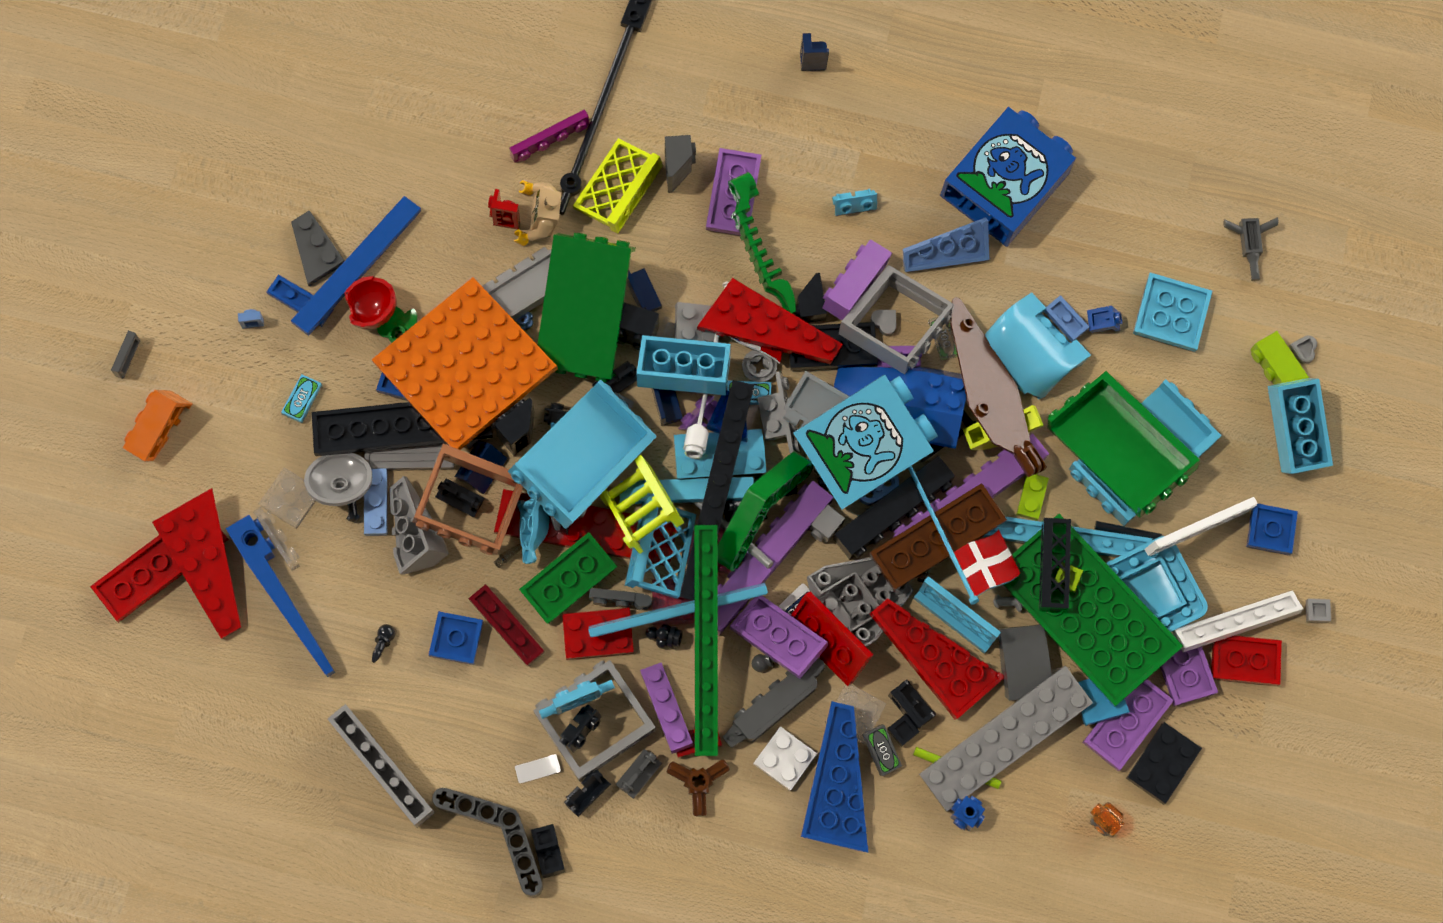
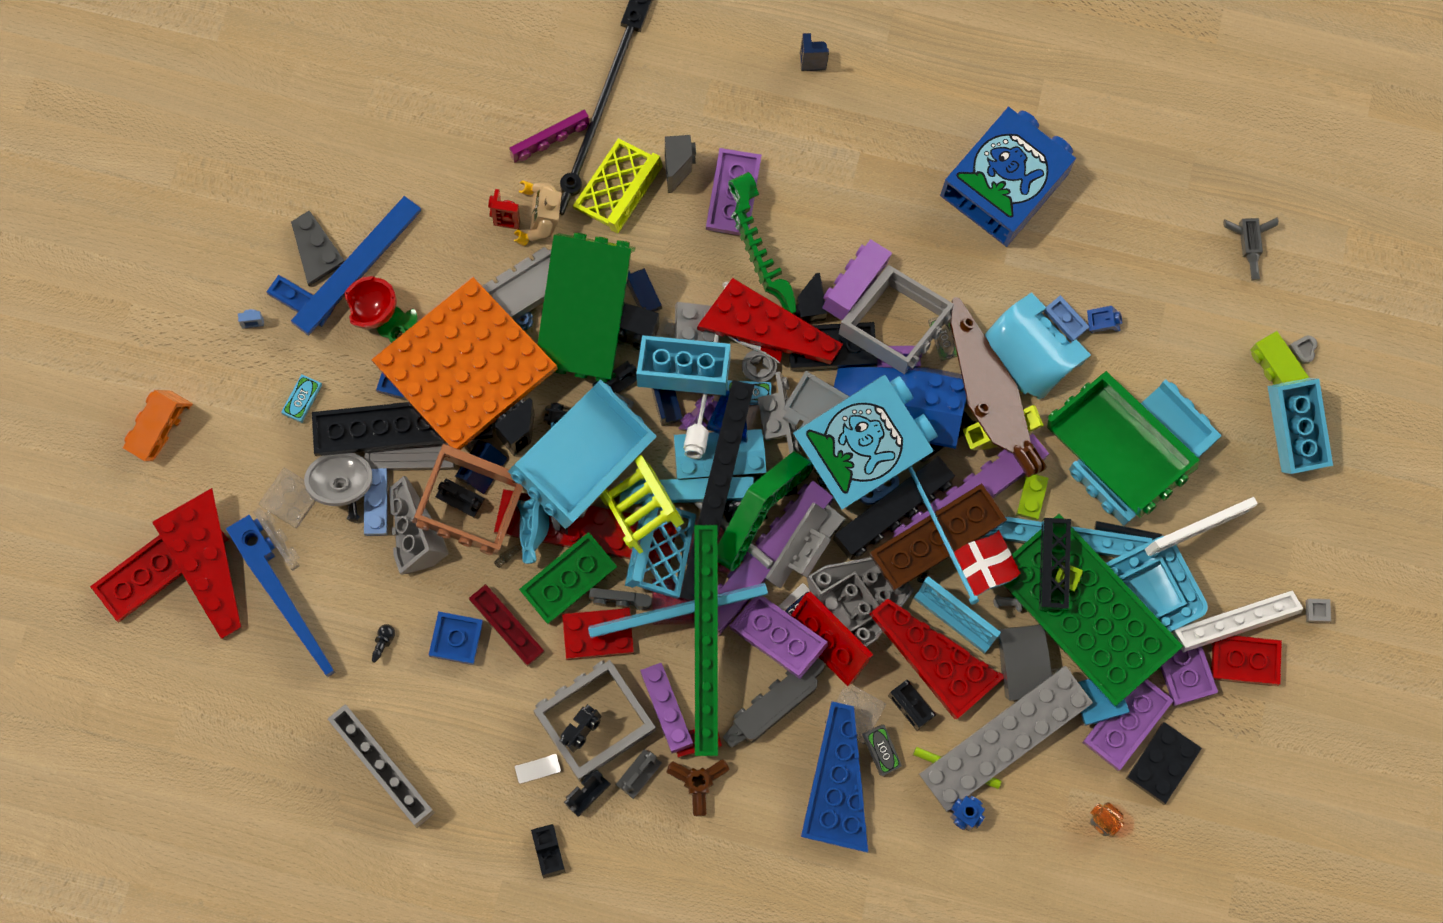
(125, 354): dark grey tile -> none
(495, 821): dark grey beam -> none
(569, 700): medium azure plate -> none
(666, 636): black piece -> none
(761, 663): dark grey bar -> none
(785, 758): white plate -> none
(802, 548): none -> light grey bracket
(862, 201): medium azure hinge -> none
(885, 321): light grey tile -> none
(903, 730): black plate -> none
(954, 247): medium blue wing -> none
(1172, 312): medium azure plate -> none
(1272, 529): blue plate -> none

